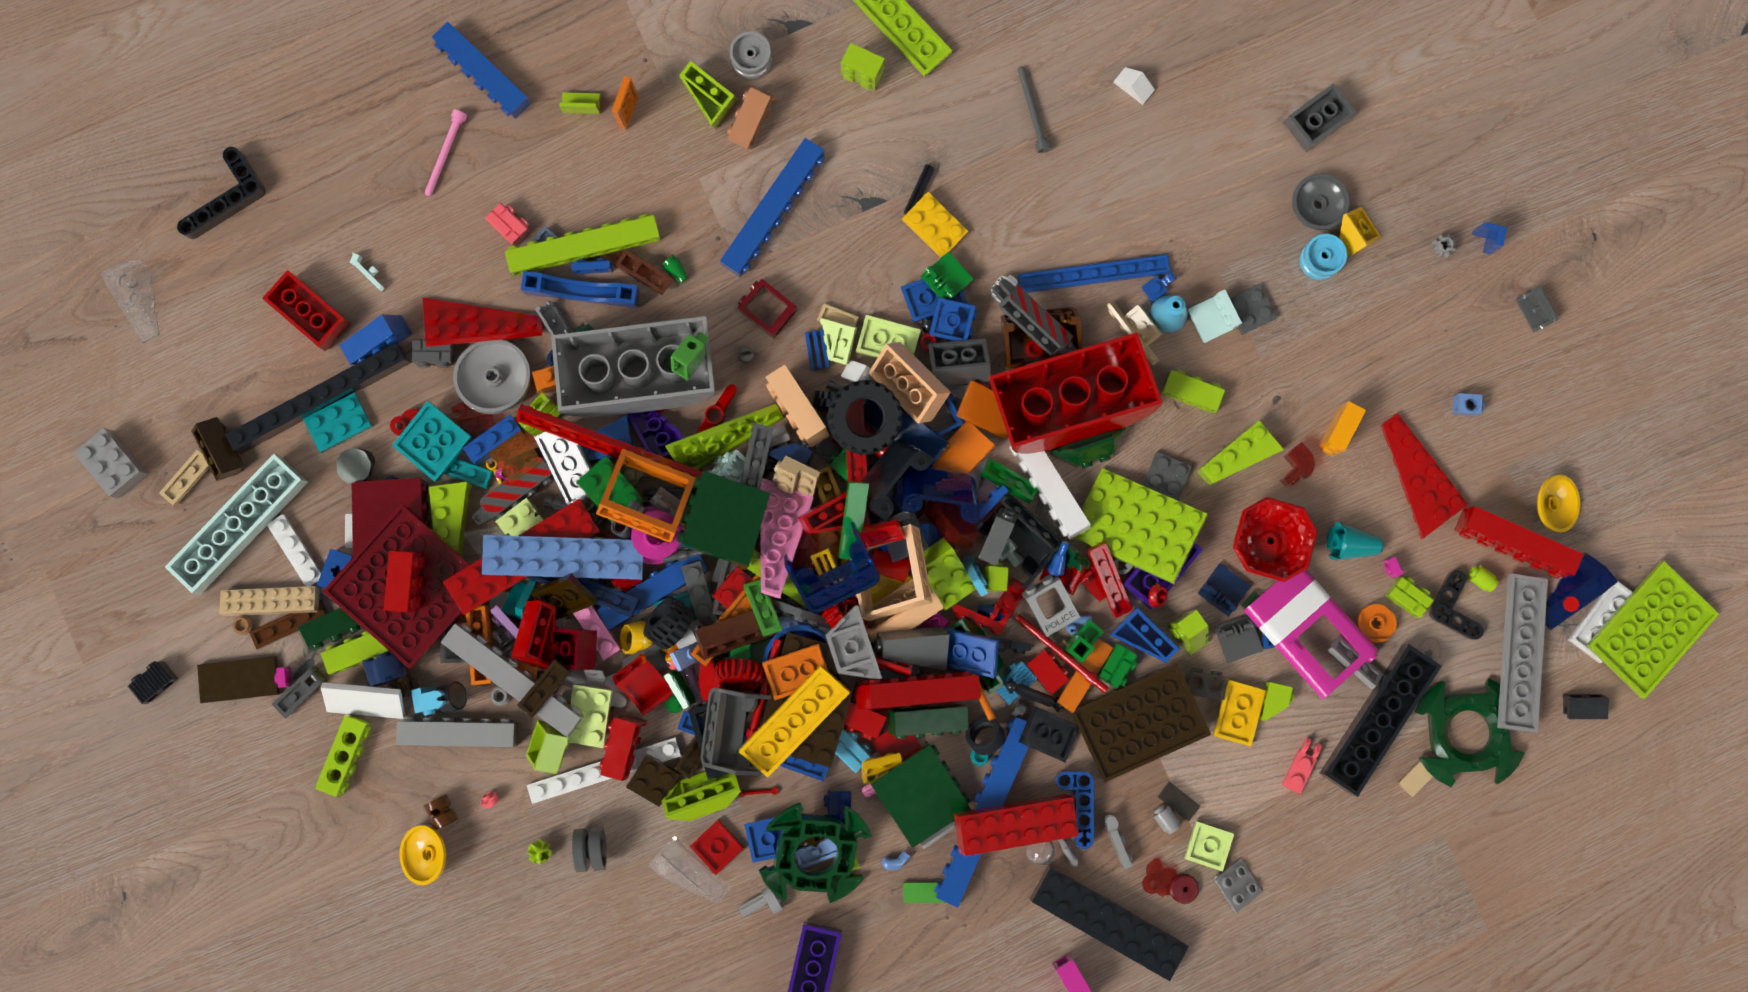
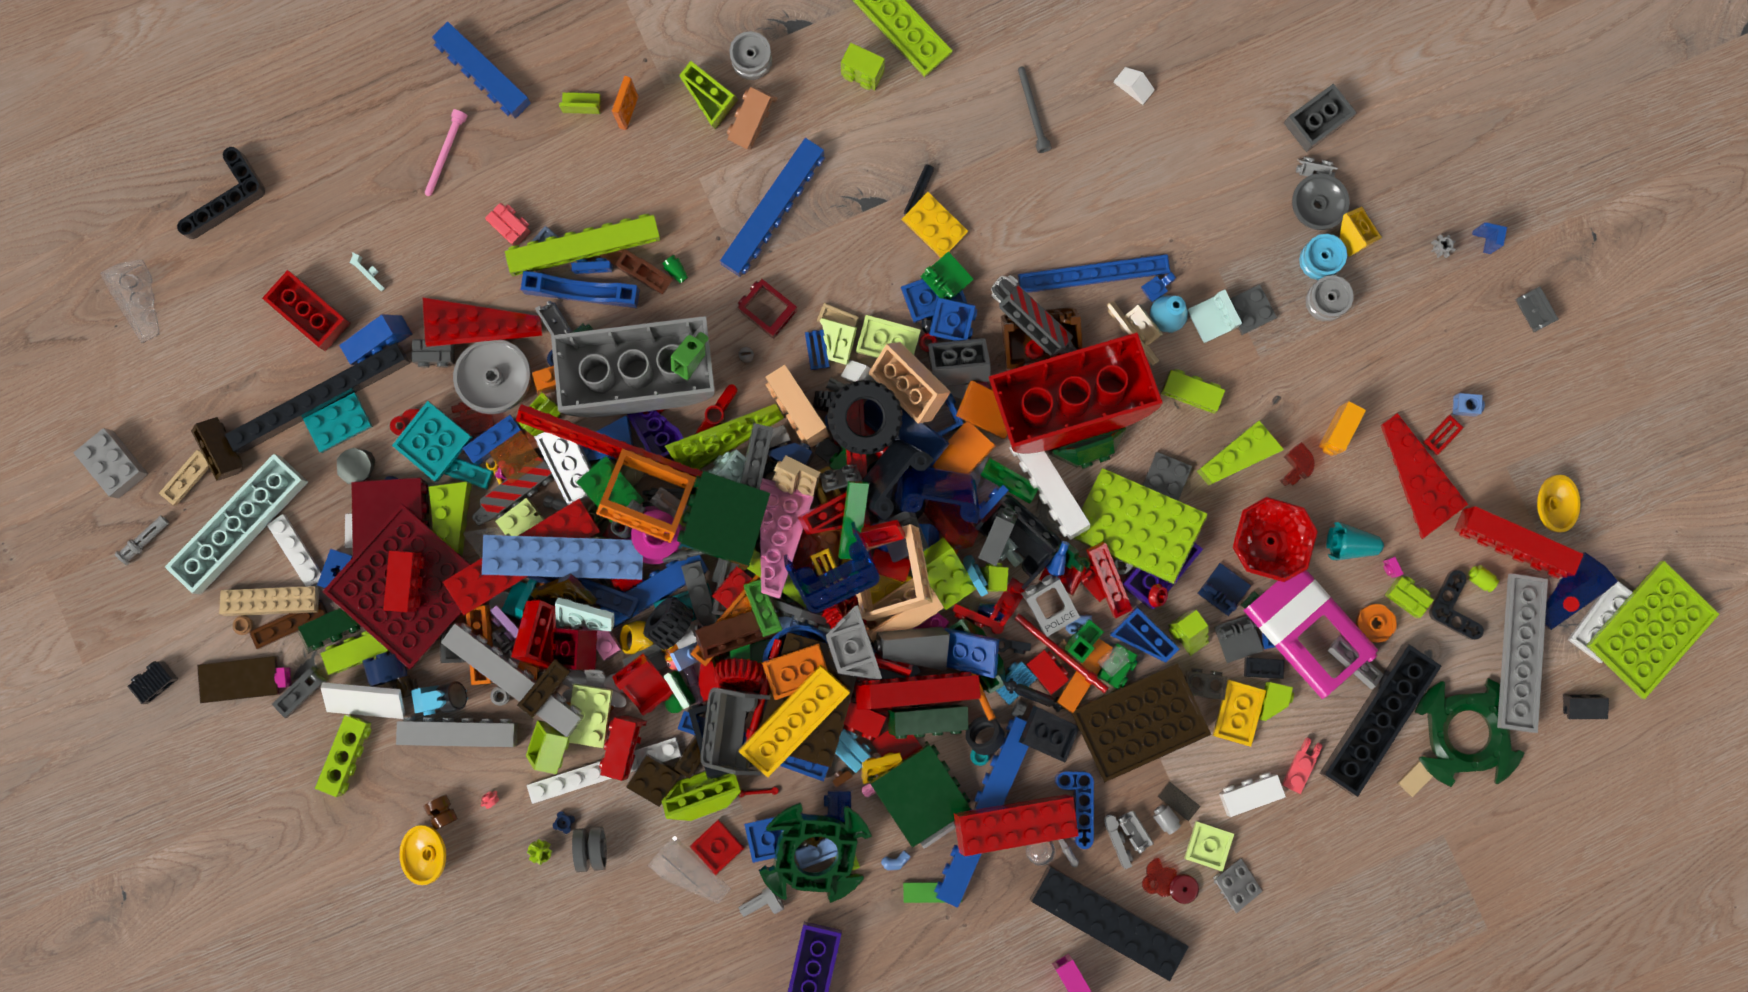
(160, 523): none -> light grey pin
(561, 816): none -> dark blue plate
(582, 615): none -> light aqua wing
(839, 478): none -> dark grey hinge
(841, 777): none -> reddish brown plate
(1114, 660): none -> clear brick
(1134, 828): none -> light grey hinge
(1251, 794): none -> white brick
(1264, 668): none -> black plate
(1308, 166): none -> light grey hinge
(1340, 298): none -> light grey wheel
(1431, 446): none -> red tile

